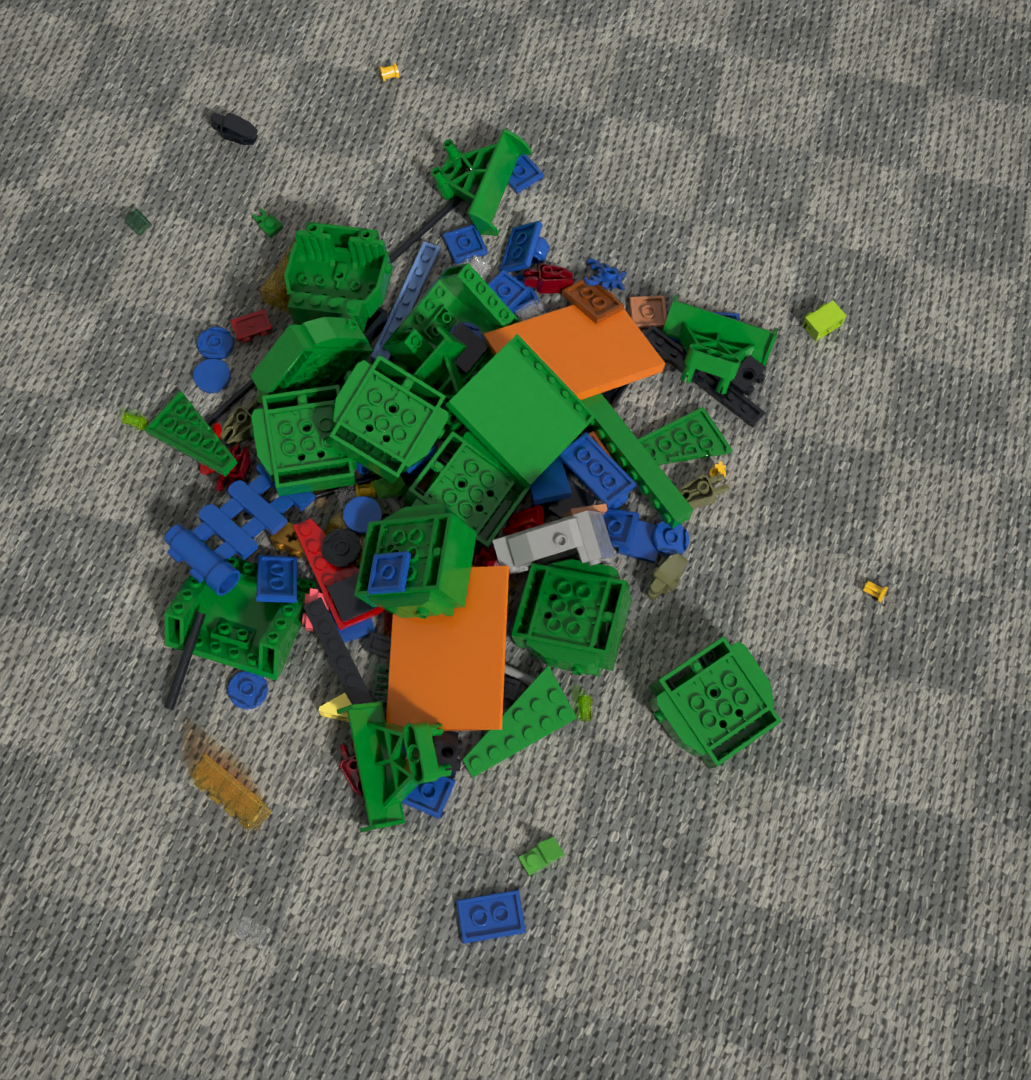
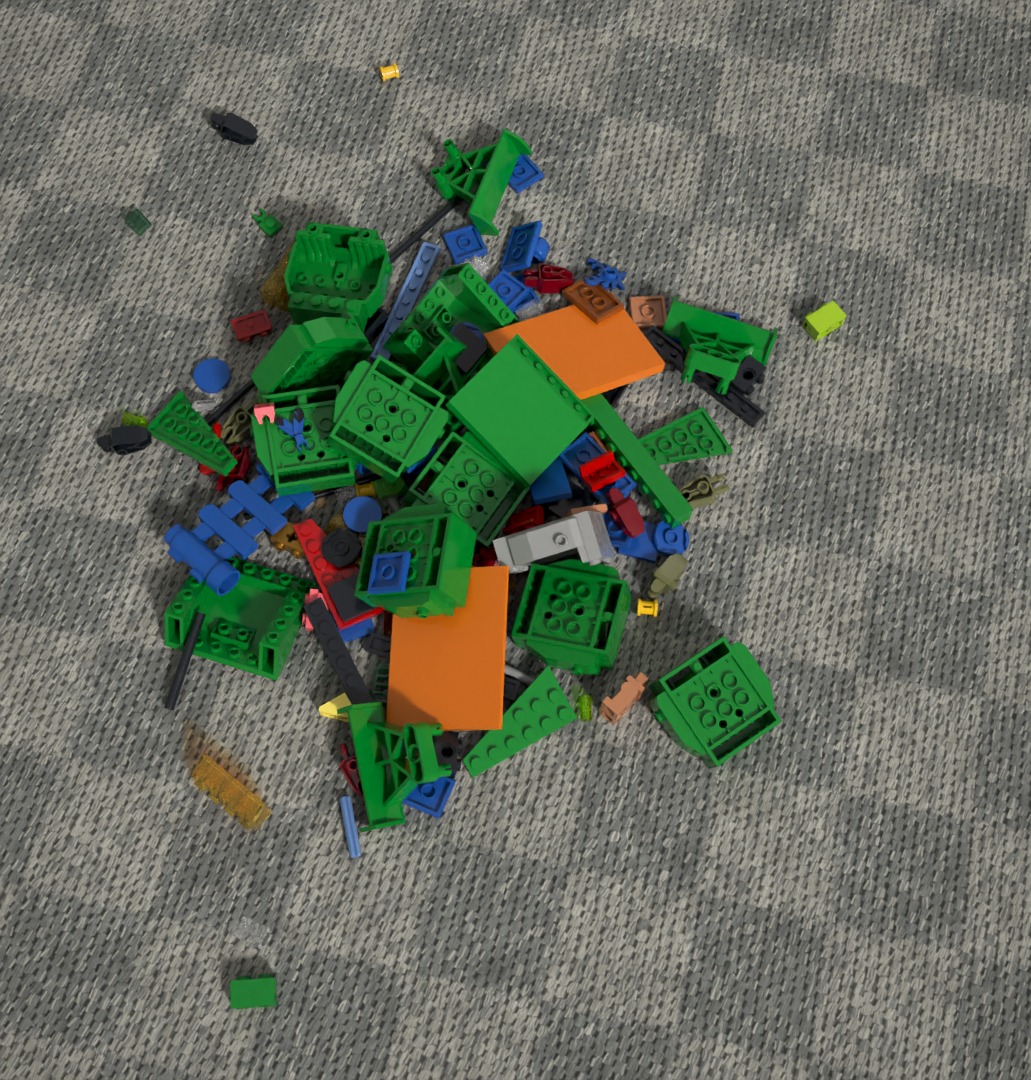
(125, 440): none -> black hinge
(203, 405): none -> light grey piece
(211, 347): blue tile -> none
(247, 690): blue tile -> none
(253, 993): none -> green brick
(264, 409): none -> coral tile
(277, 579): blue tile -> none
(294, 430): none -> blue piece
(350, 826): none -> medium blue axle
(491, 916): blue tile -> none
(541, 856): bright green slope -> none
(601, 471): none -> red bracket
(624, 513): none -> dark red hinge
(629, 692): none -> nougat hips
(651, 607): none -> yellow bush
(717, 469): yellow piece -> none
(875, 590): yellow piece -> none

